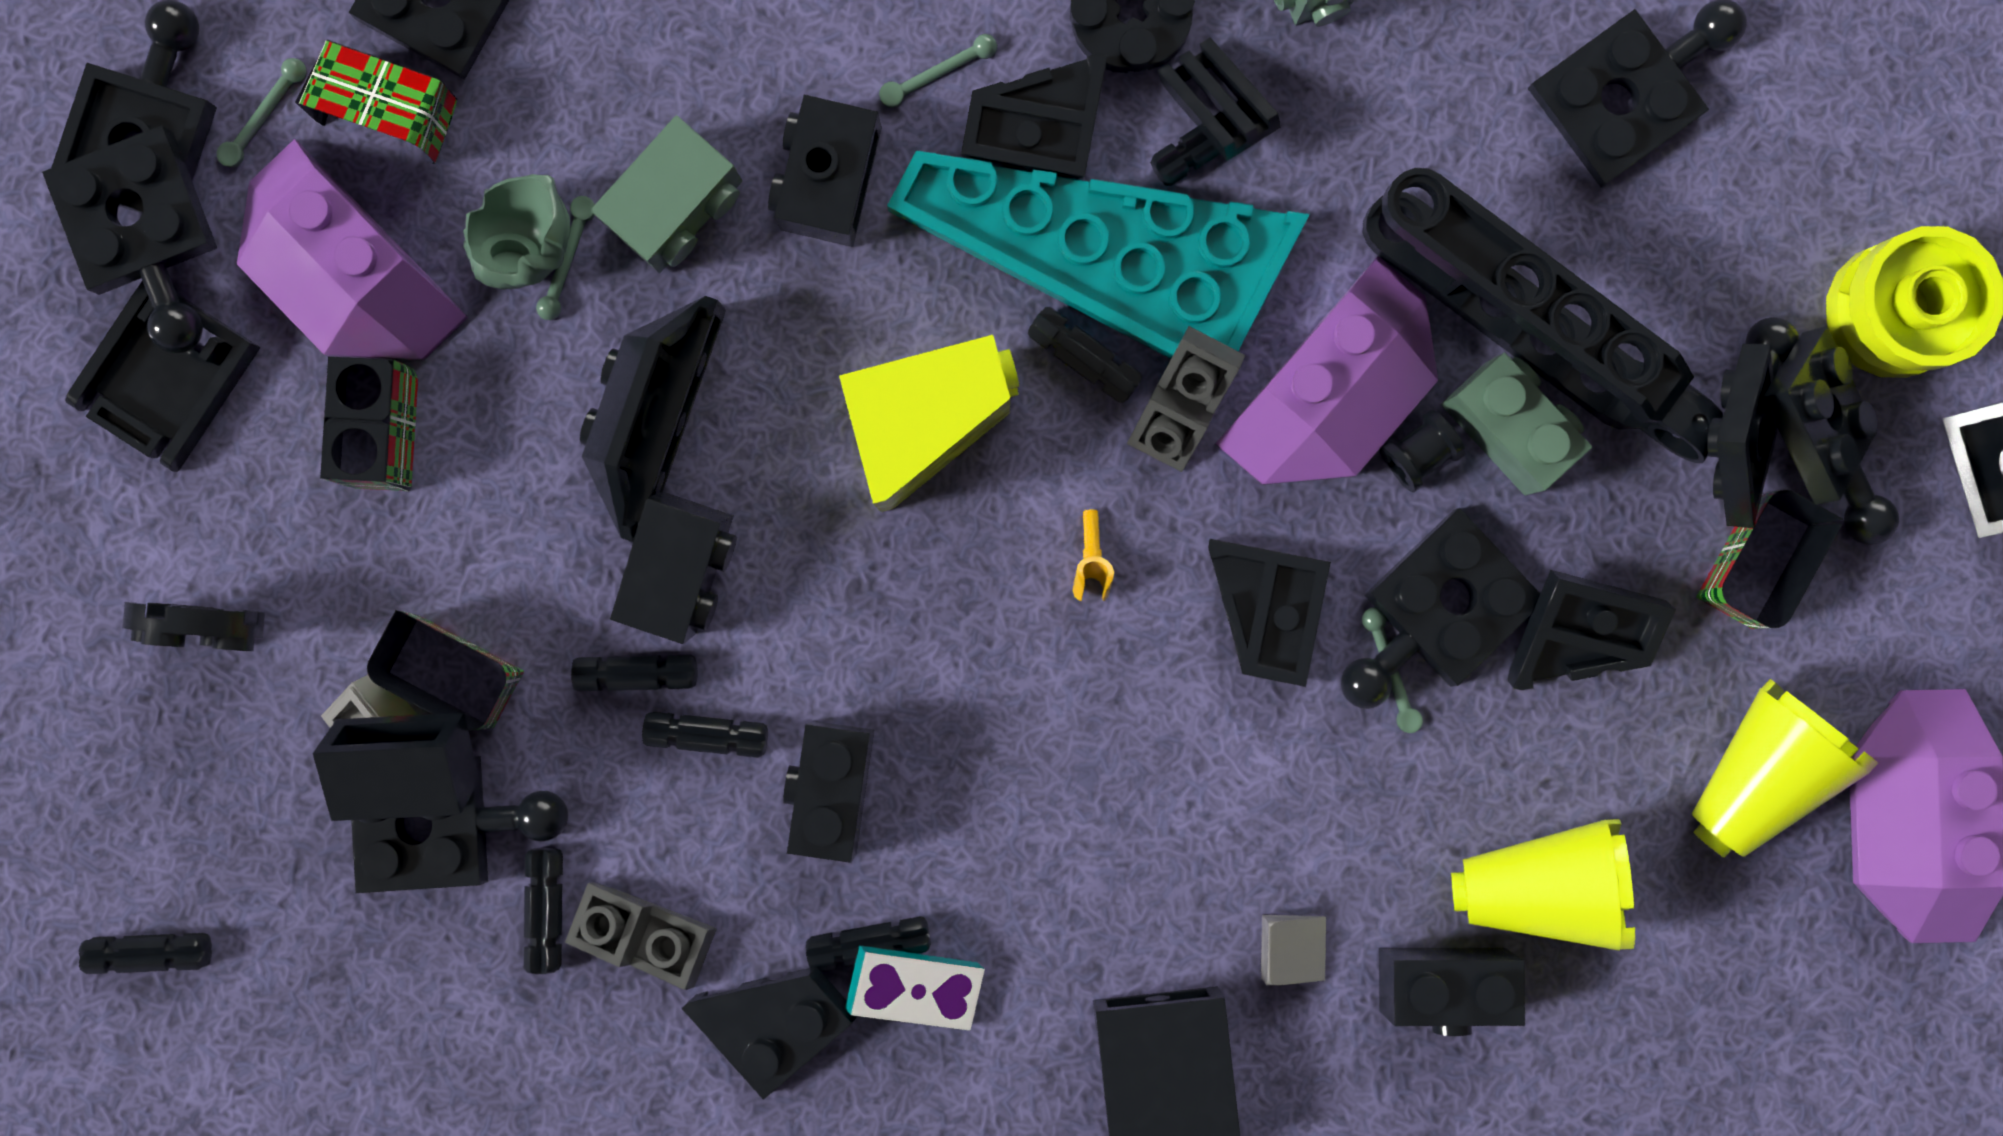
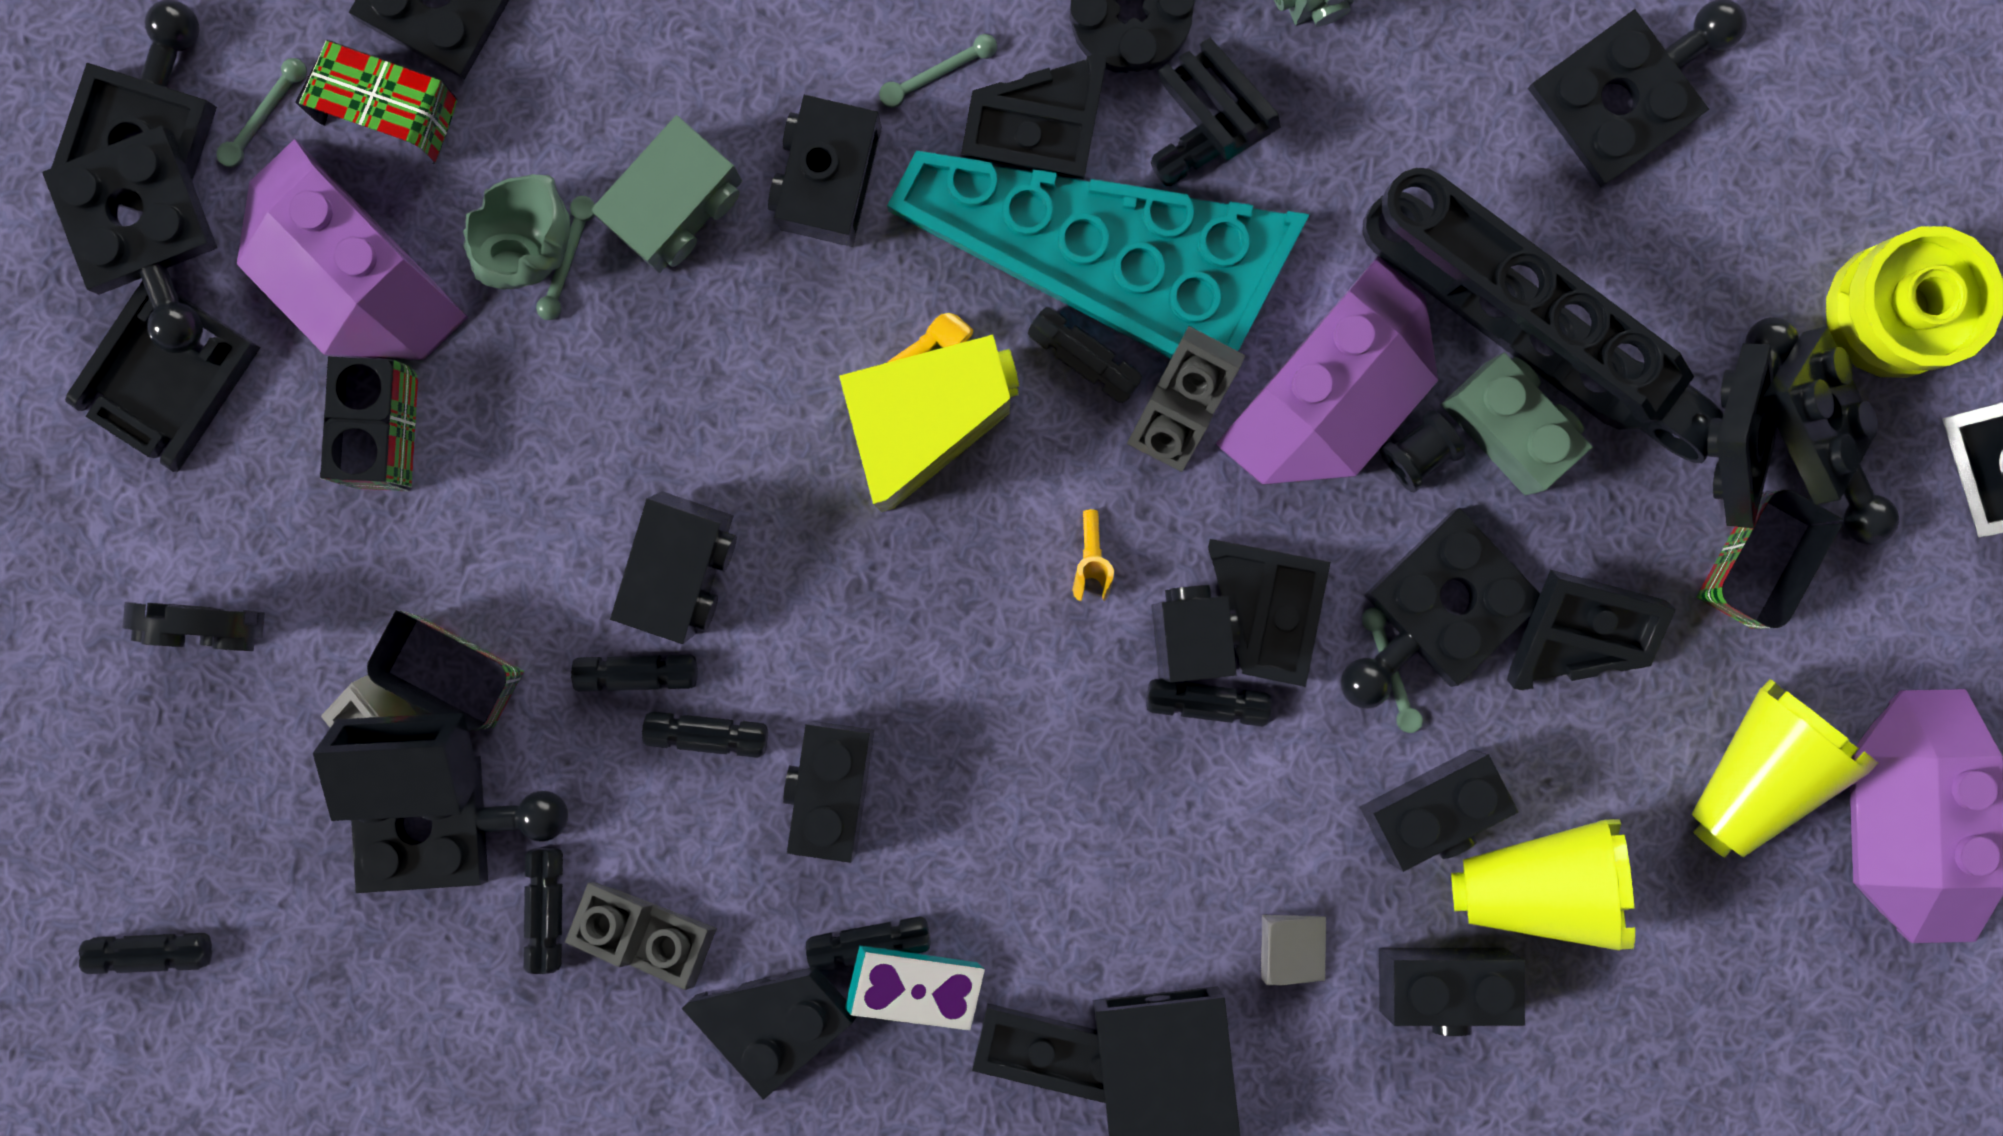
(647, 407): black wedge -> none
(944, 330): none -> yellow hand
(1039, 1052): none -> black plate
(1195, 635): none -> black brick
(1208, 702): none -> black axle
(1439, 810): none -> black brick

